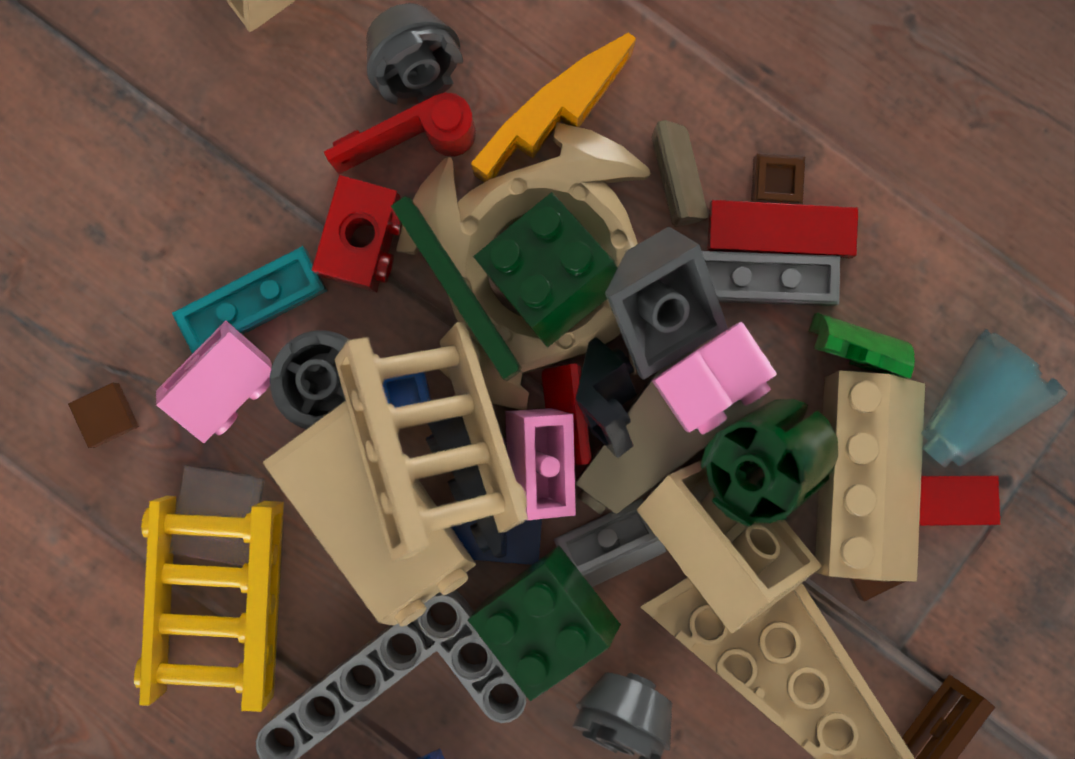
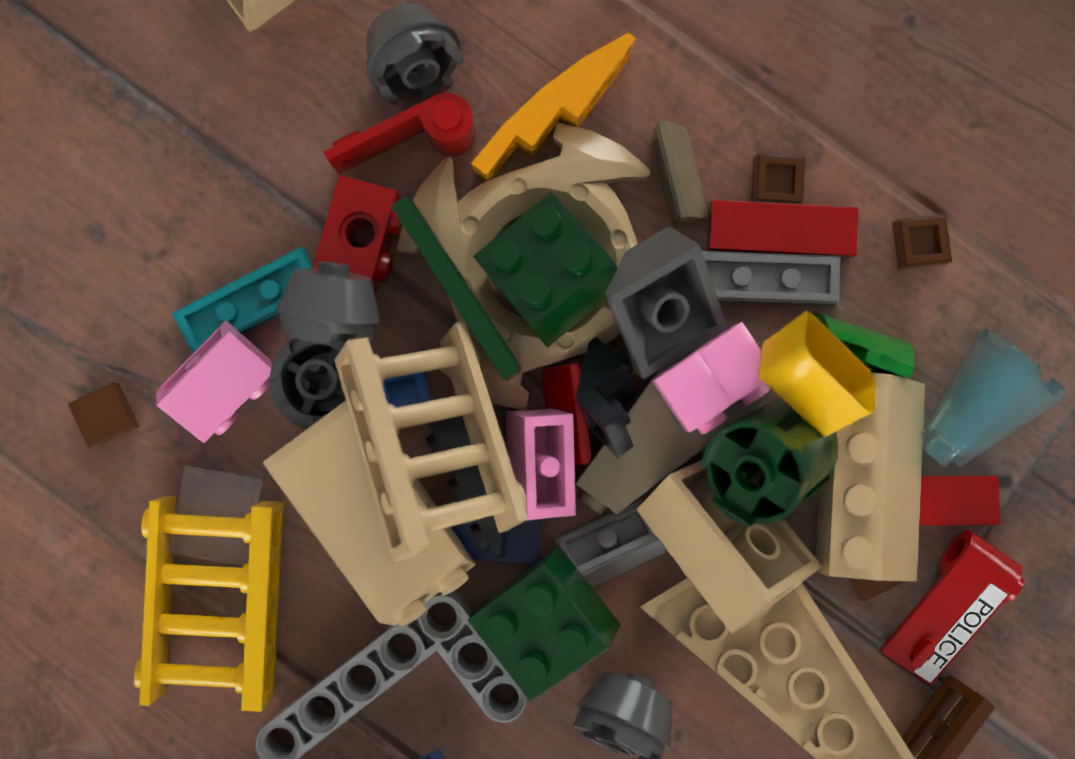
(328, 304): none -> dark grey cone
(817, 375): none -> yellow piece
(922, 242): none -> reddish brown tile
(967, 594): none -> red door

